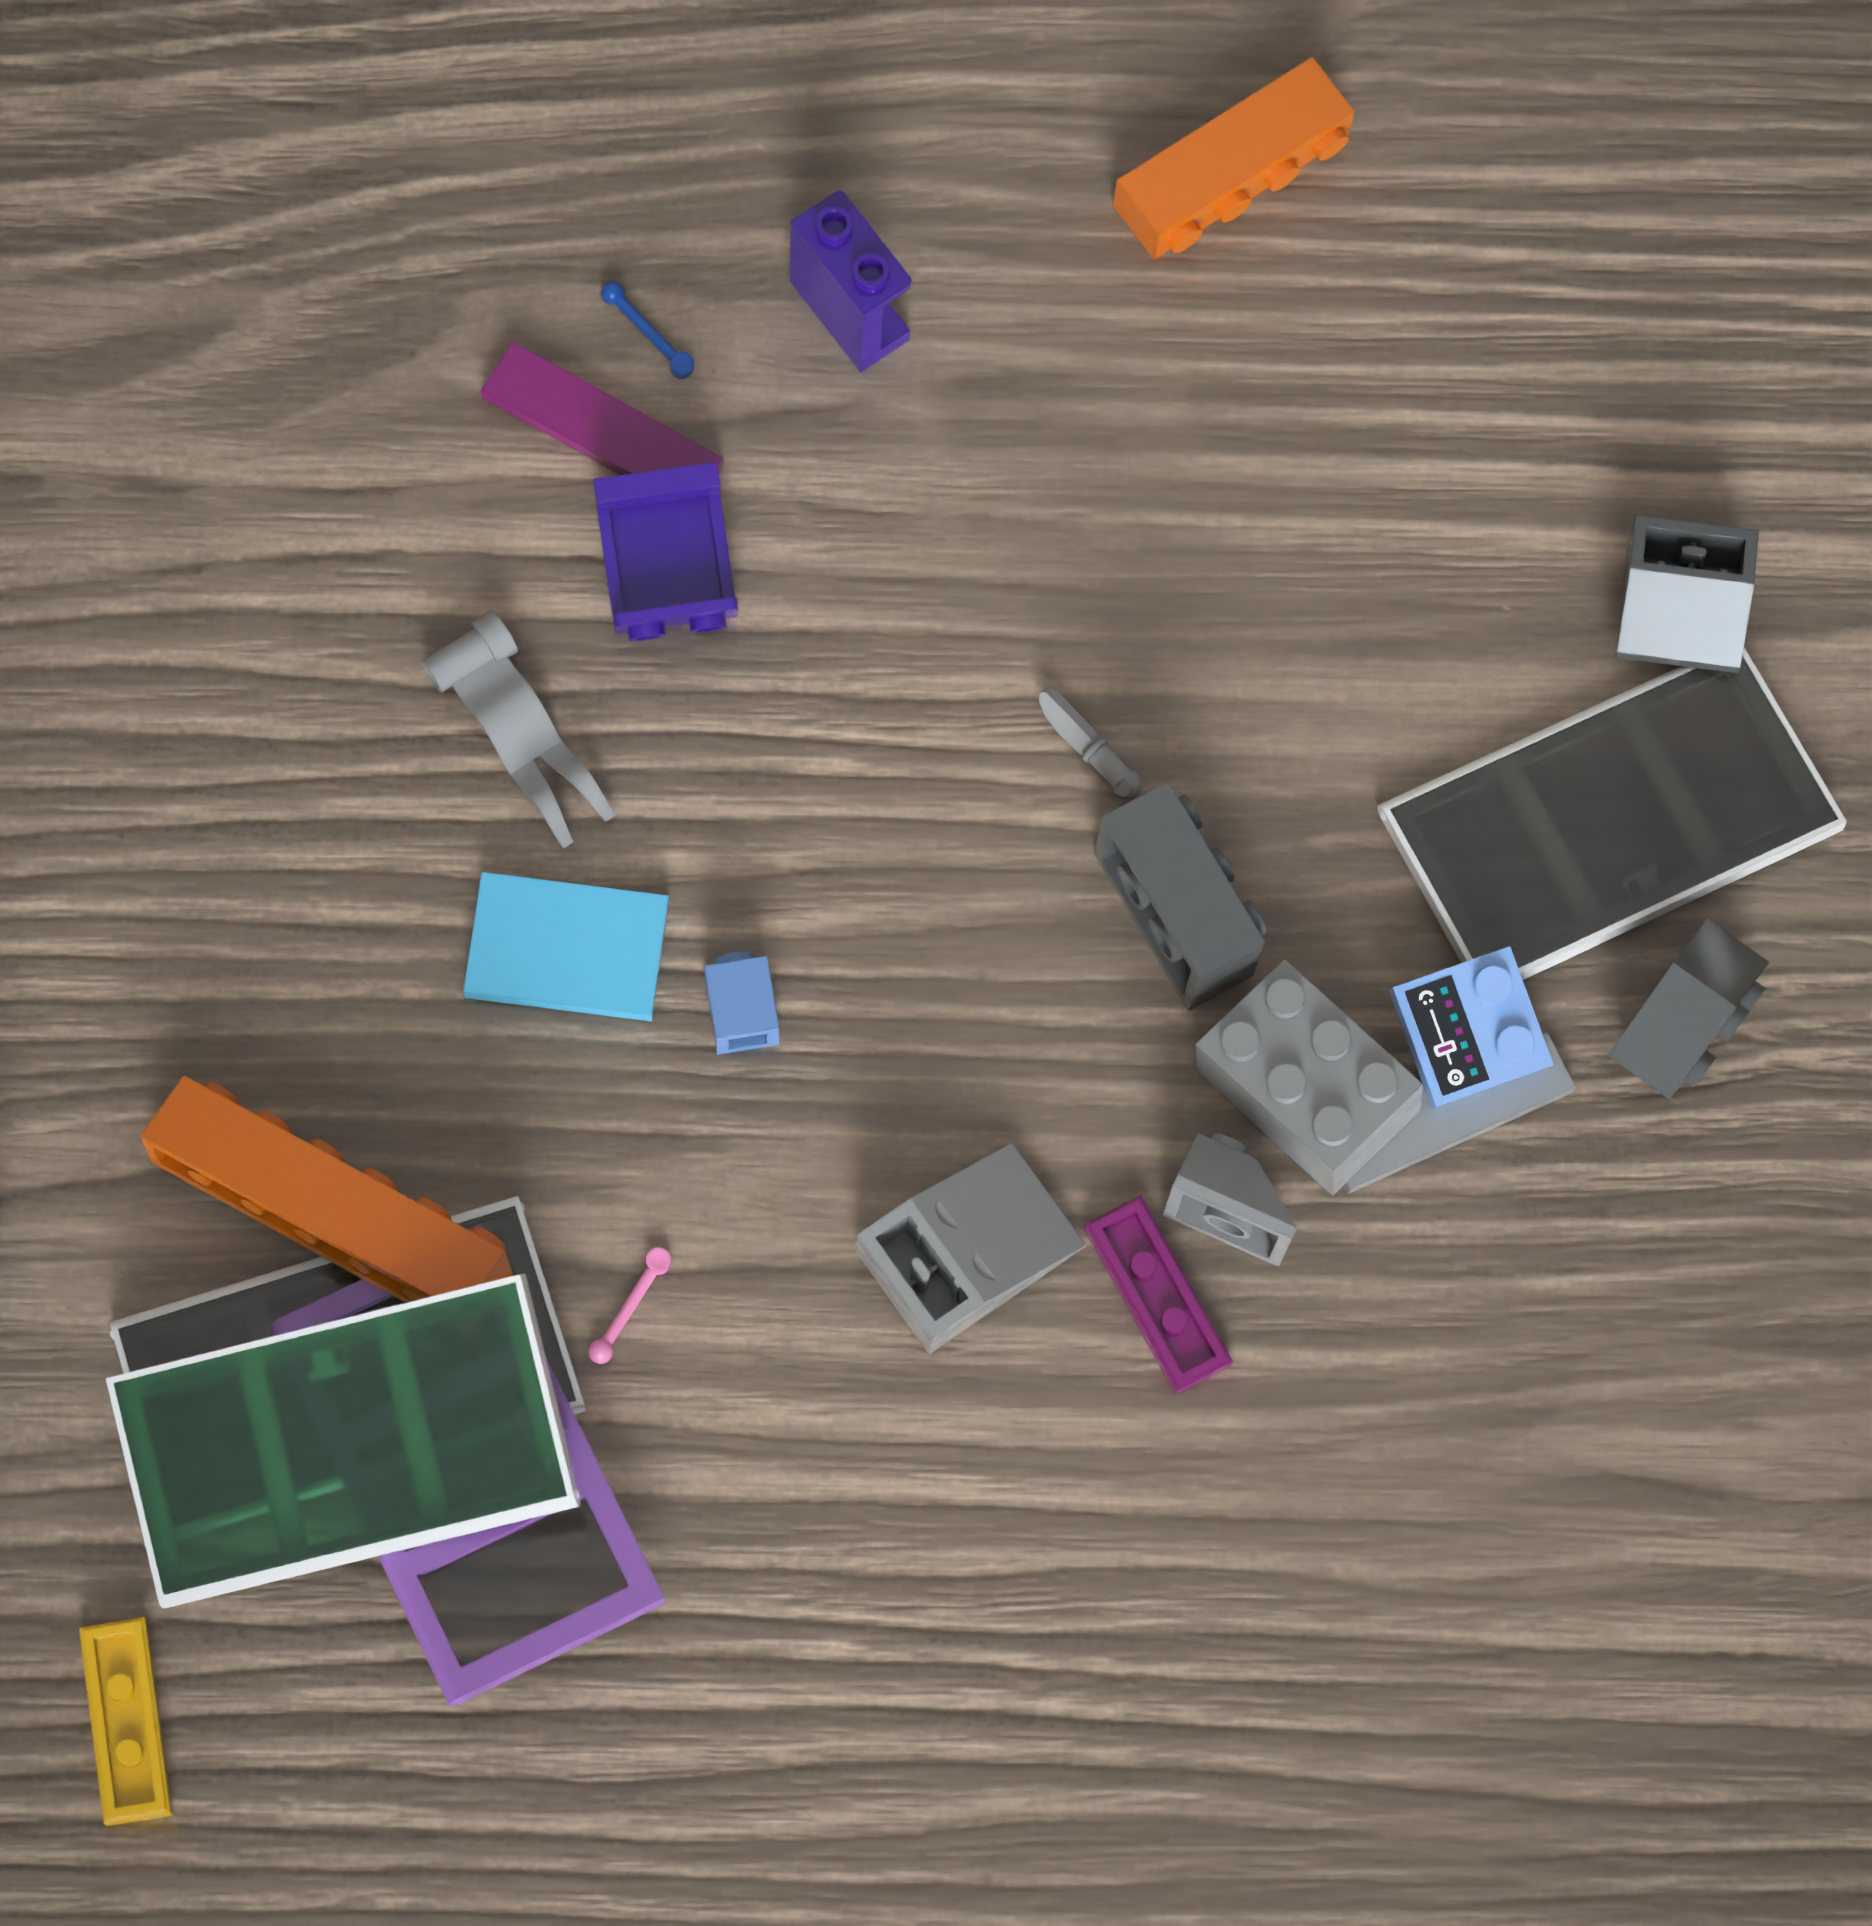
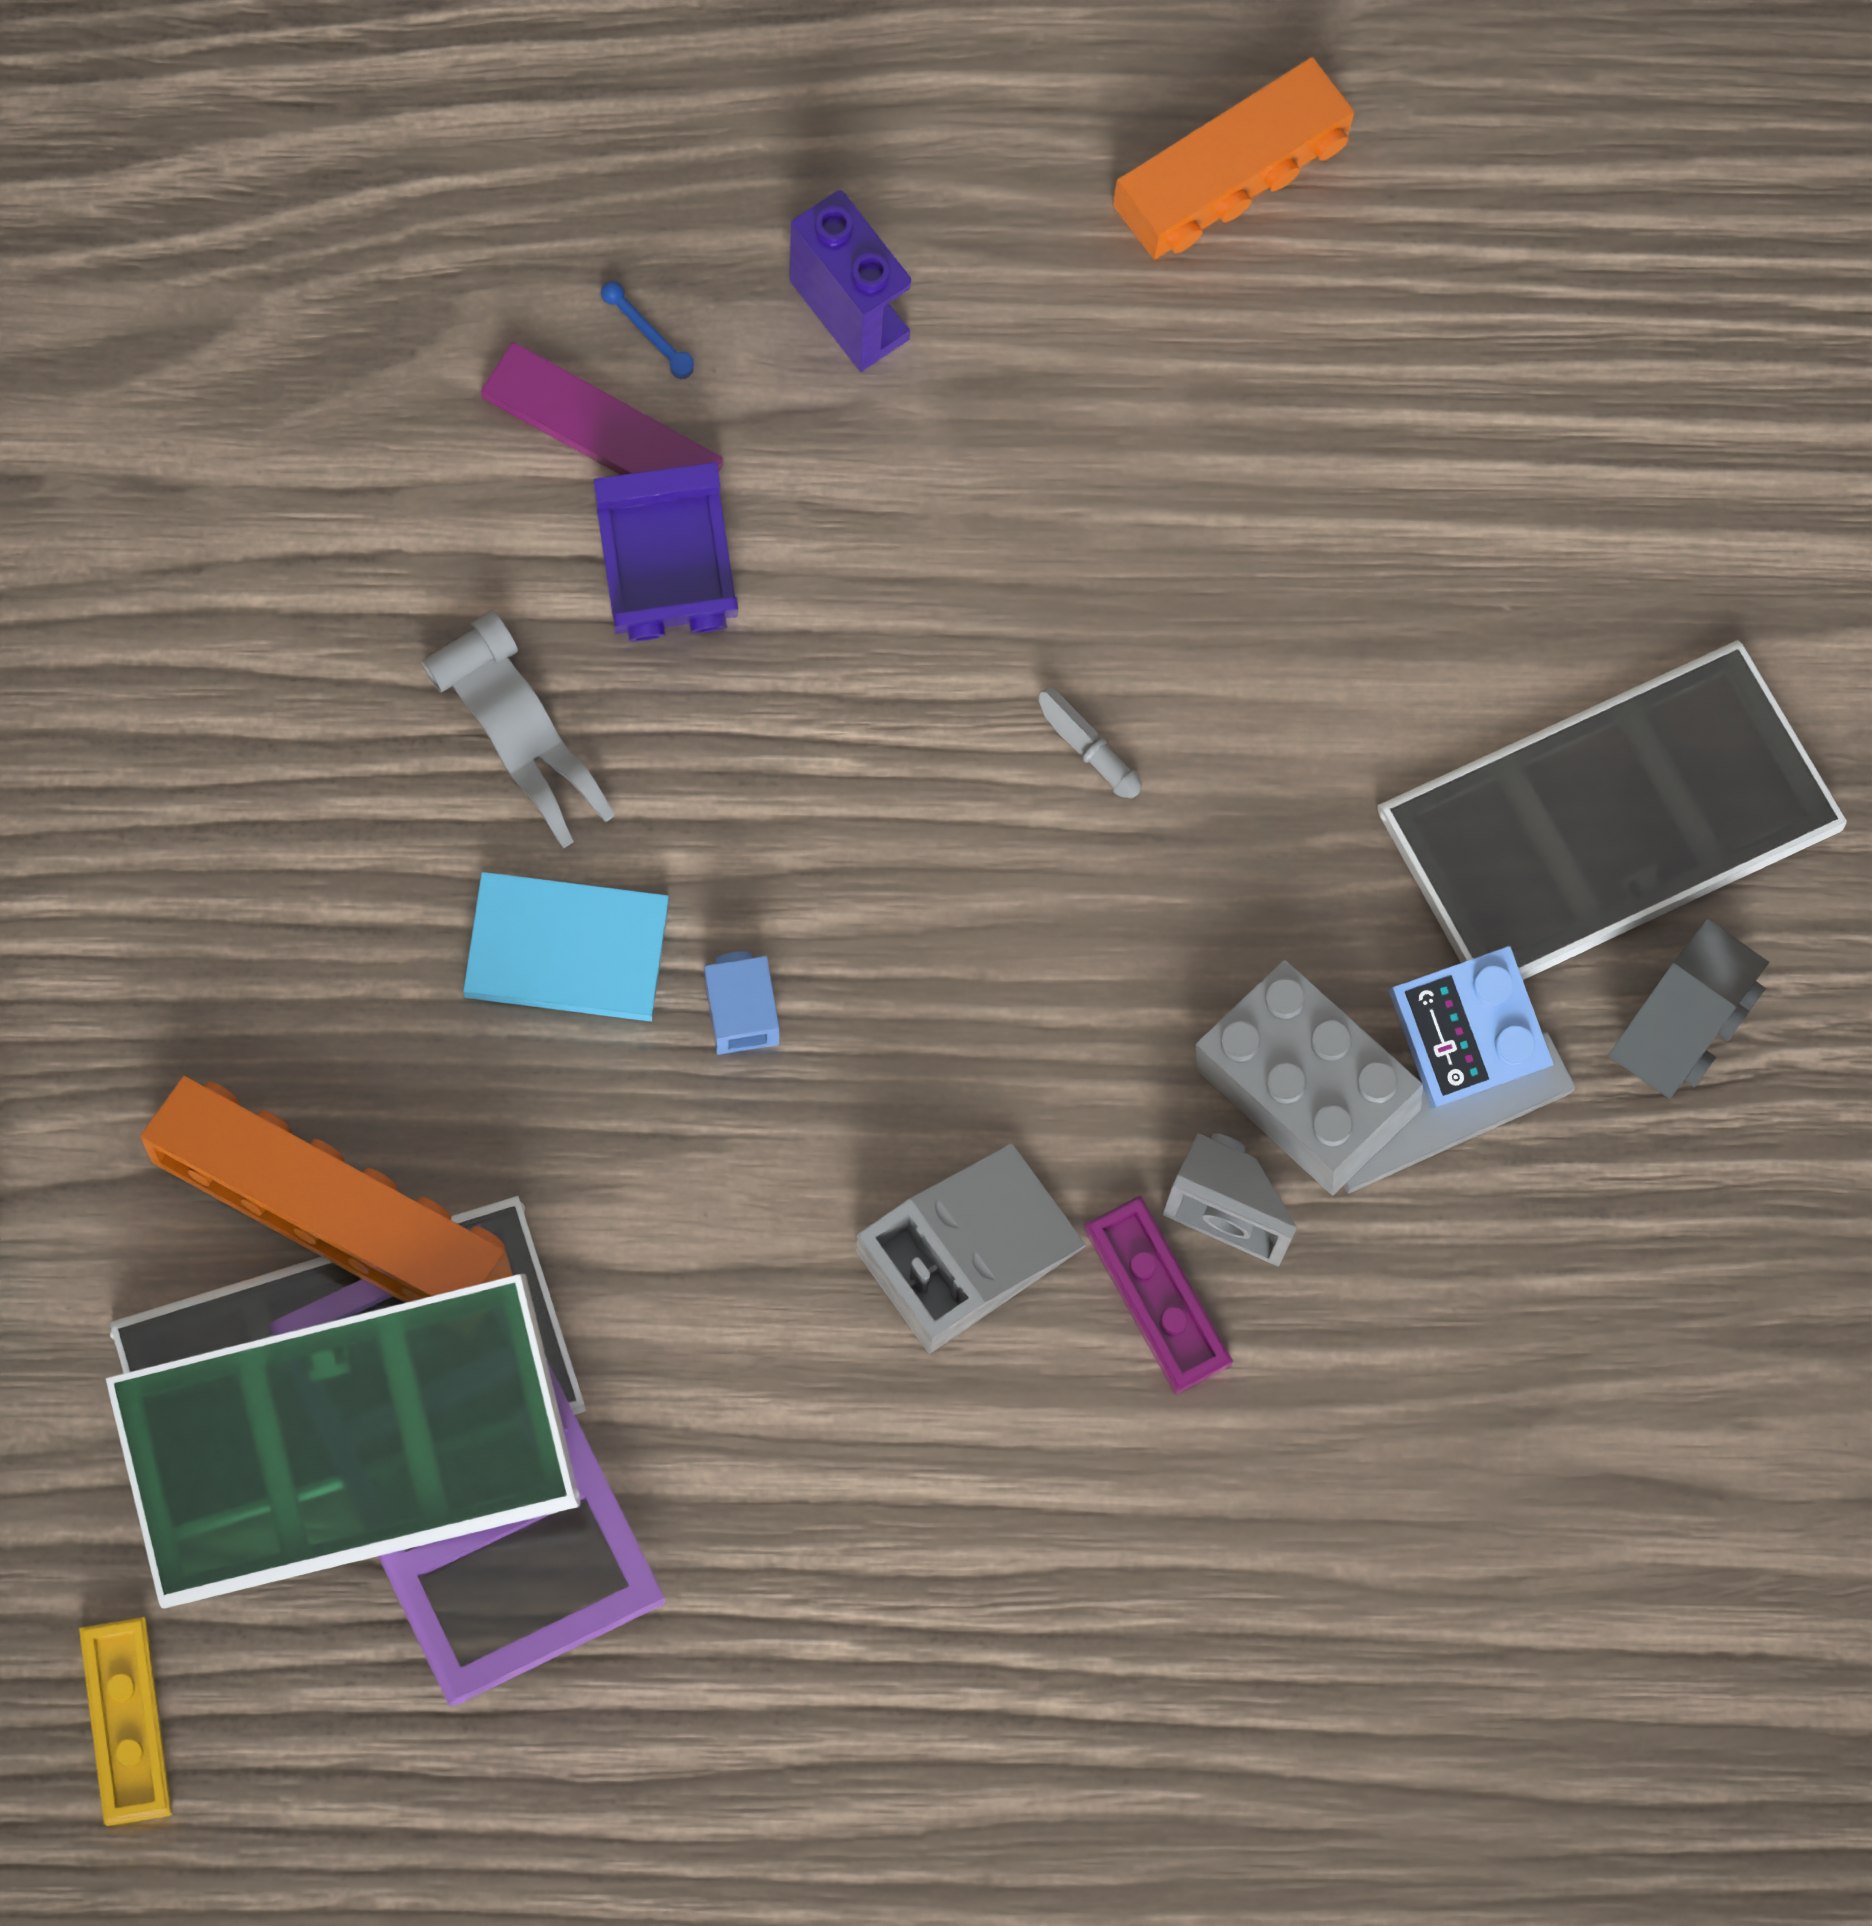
(657, 1263): bright pink hinge -> none
(1180, 894): dark grey brick -> none
(1687, 593): slope -> none

